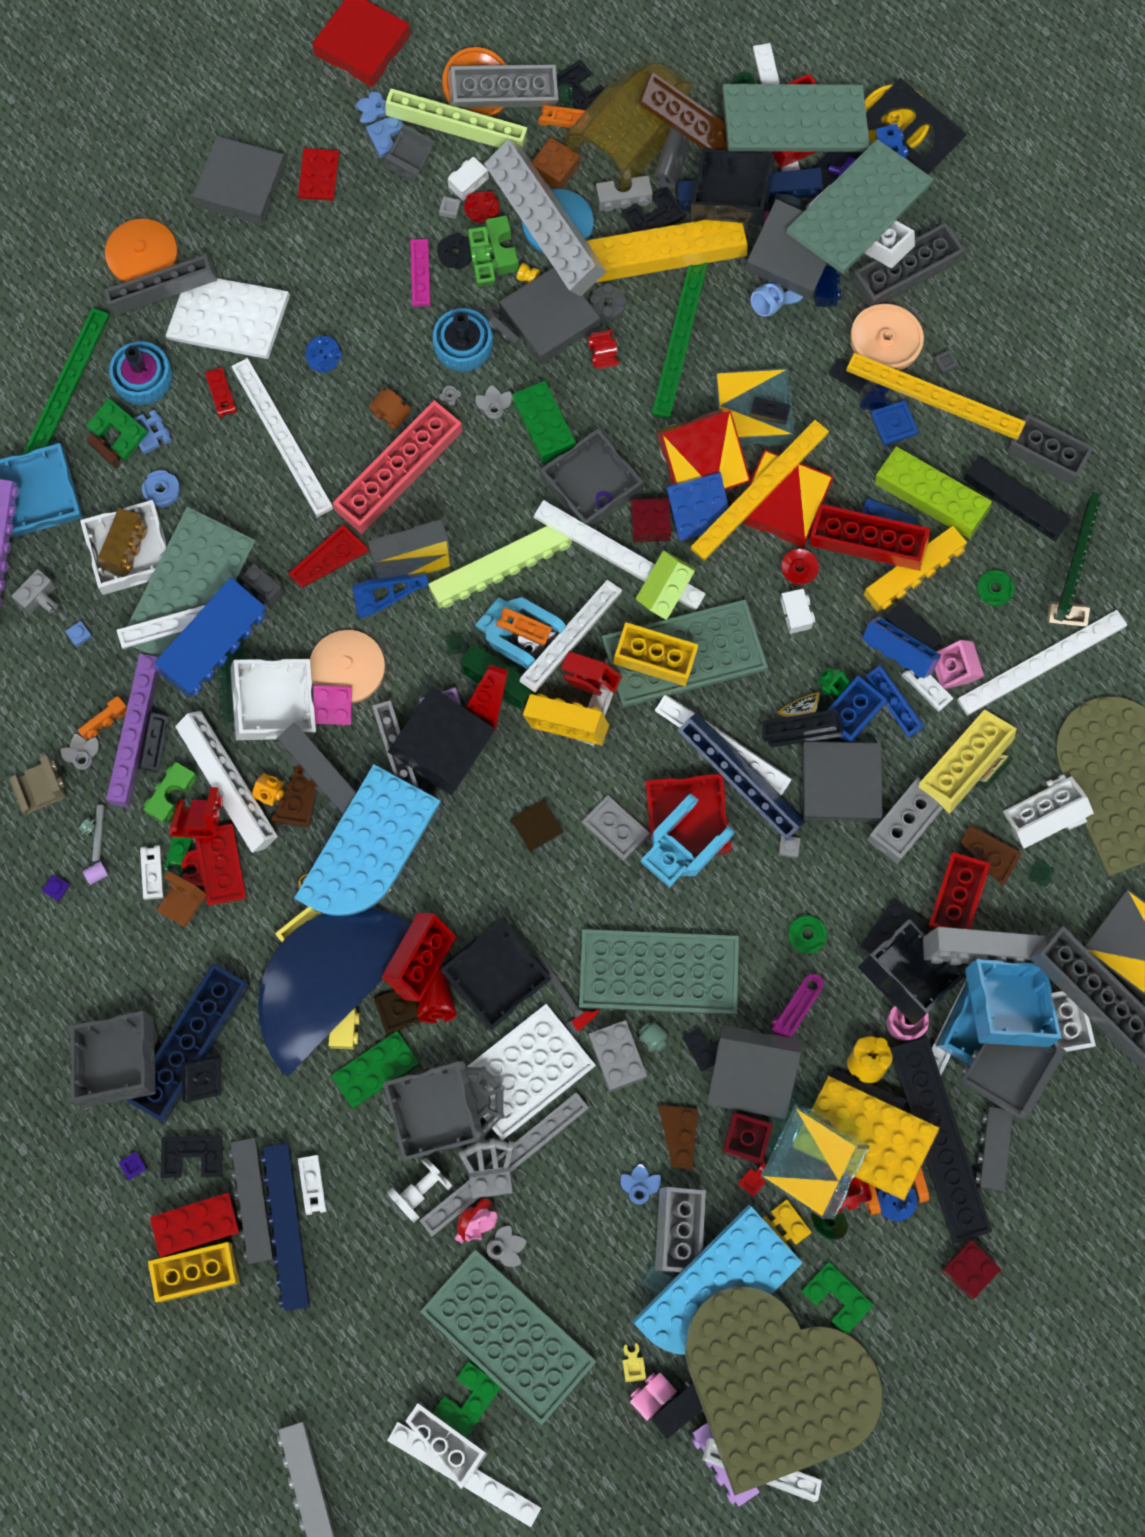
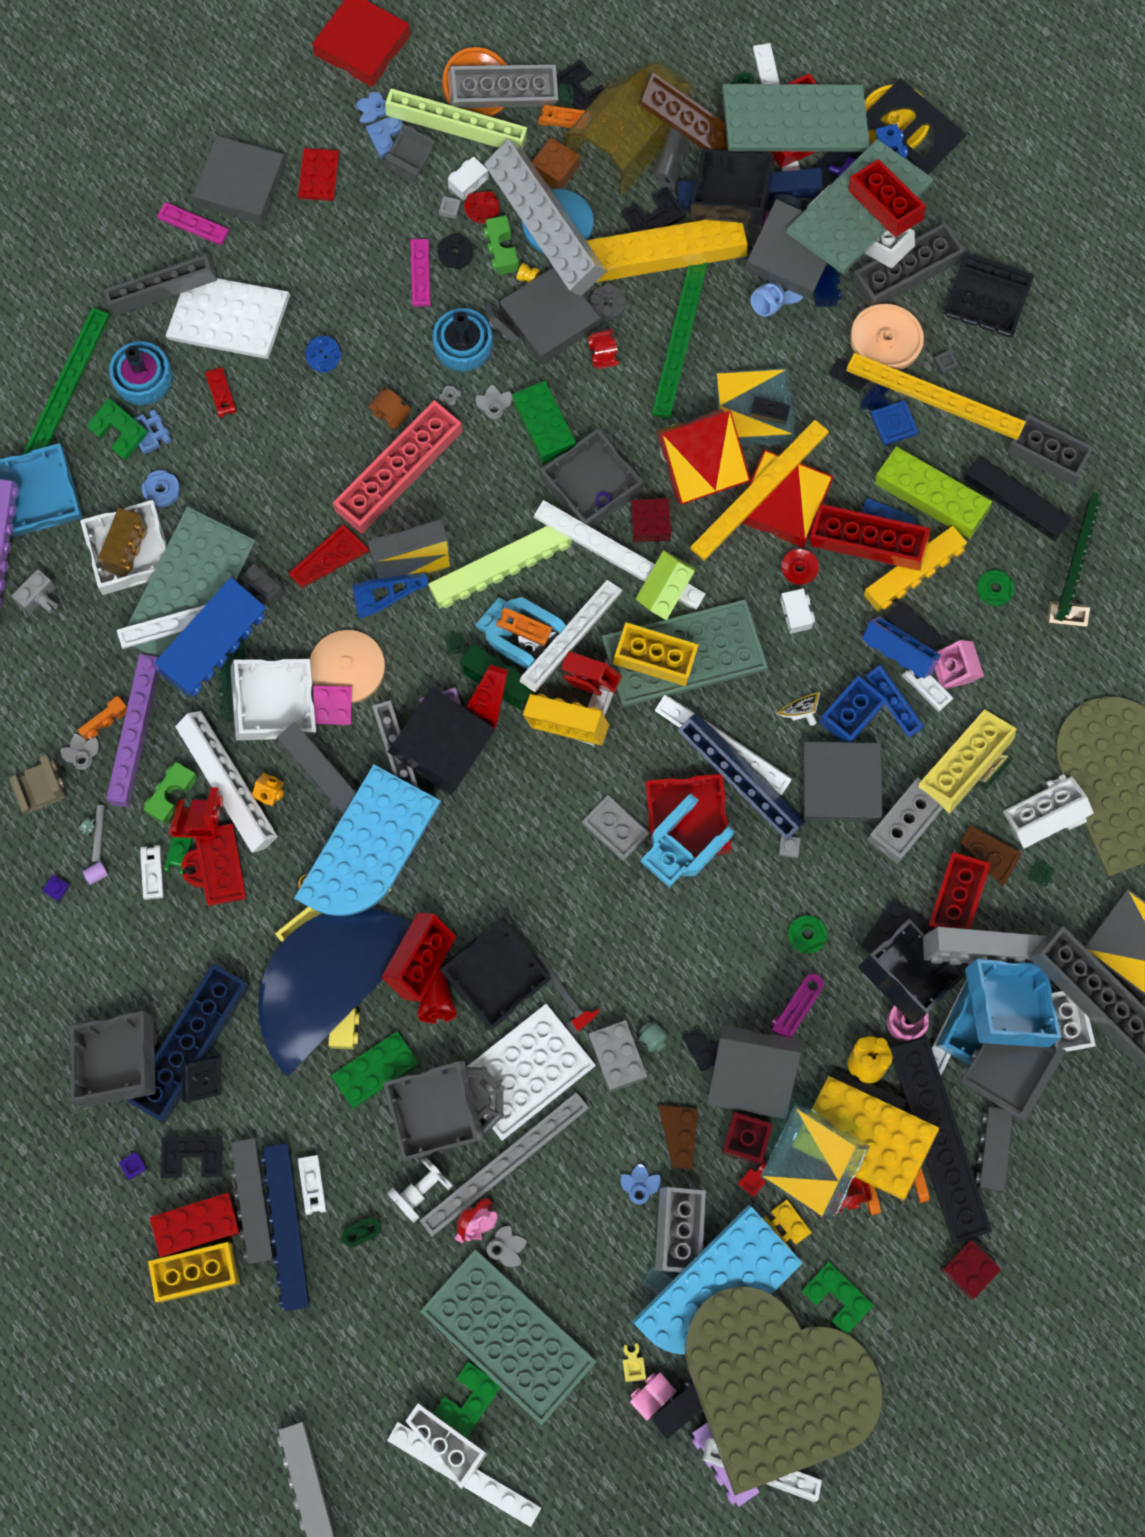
(78, 634): medium blue plate -> none
(109, 455): copper plate -> none
(140, 249): orange dish -> none
(153, 742): black plate -> none
(181, 900): dark orange bracket -> none
(193, 223): none -> dark pink tile
(282, 437): white plate -> none
(297, 802): reddish brown wing -> none
(361, 1232): none -> dark green plate
(396, 1012): dark brown tile -> none
(481, 257): bright green arch -> none
(491, 1181): light grey plate -> none
(536, 826): dark brown tile -> none
(610, 198): light grey arch -> none
(659, 972): sand green plate -> none
(696, 504): blue plate -> none
(802, 728): black brick -> none
(830, 1228): dark green dish -> none
(833, 682): green brick -> none
(887, 198): none -> red brick
(901, 1210): blue plate -> none
(988, 295): none -> black slope
(1042, 662): white plate -> none

